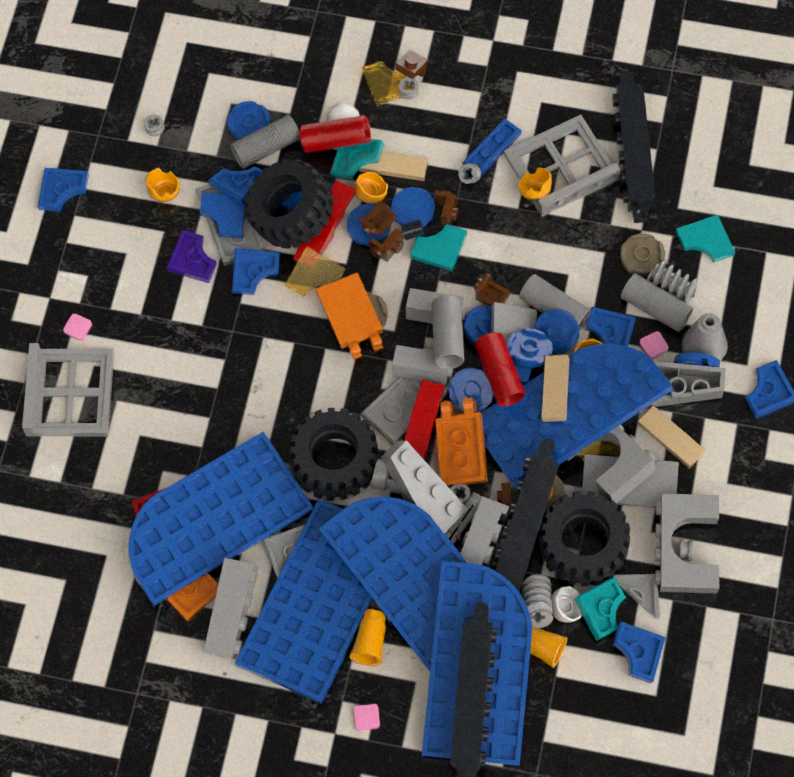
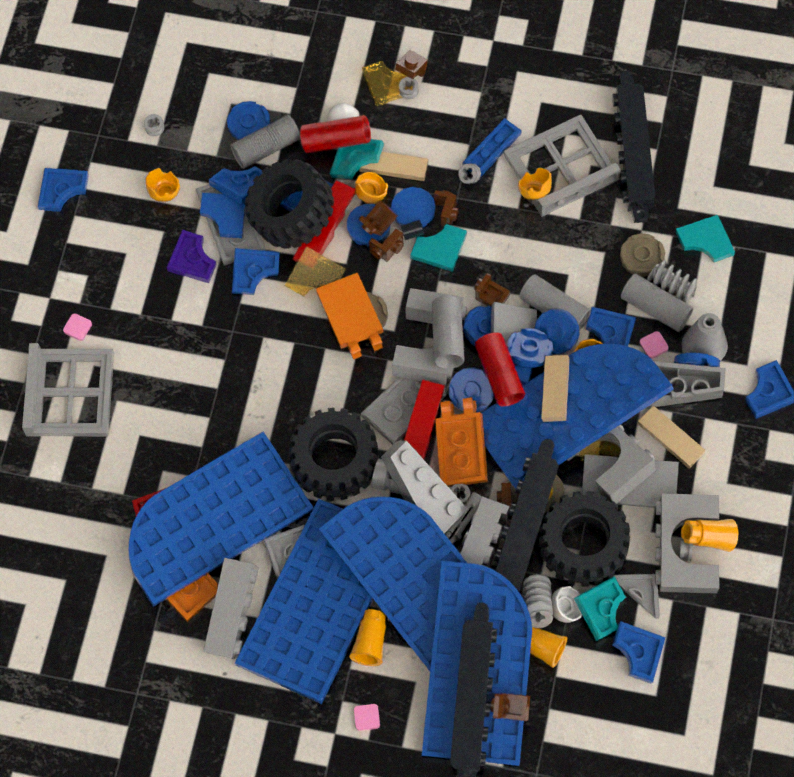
(510, 706): none -> reddish brown bracket
(711, 533): none -> light orange plant

